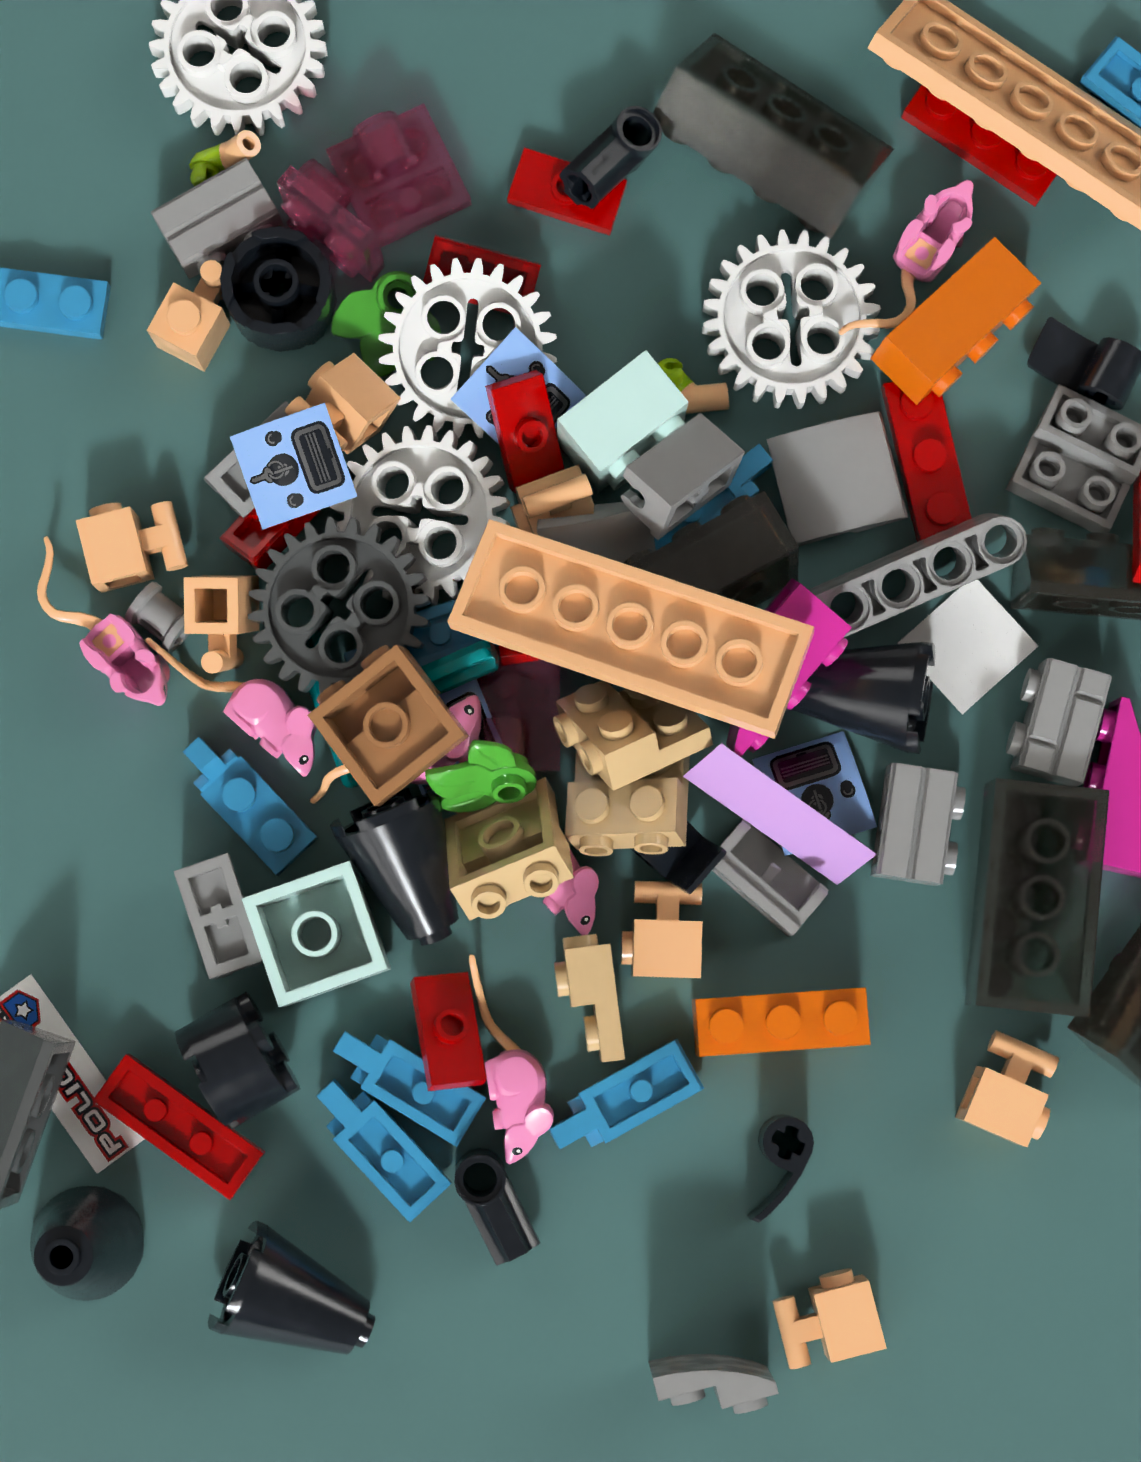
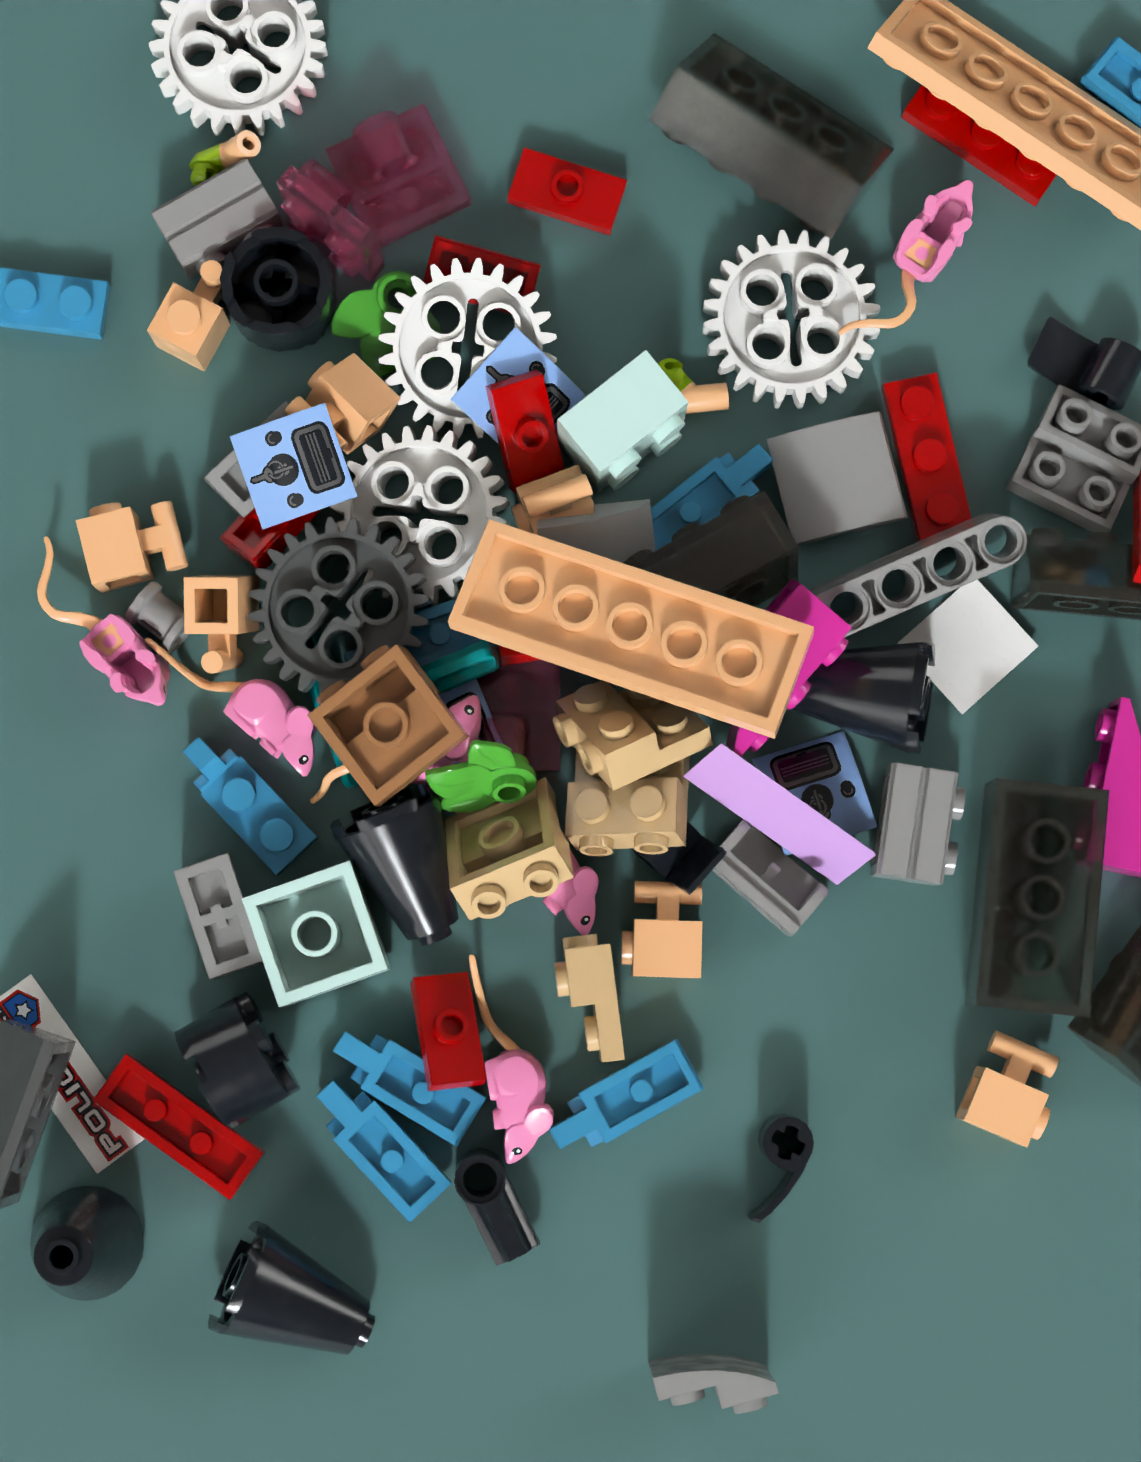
(611, 156): black piece -> none
(681, 474): light grey hinge -> none
(780, 1022): orange brick -> none
(842, 1319): light nougat brick -> none
(957, 322): orange brick -> none
(1058, 721): light grey brick -> none

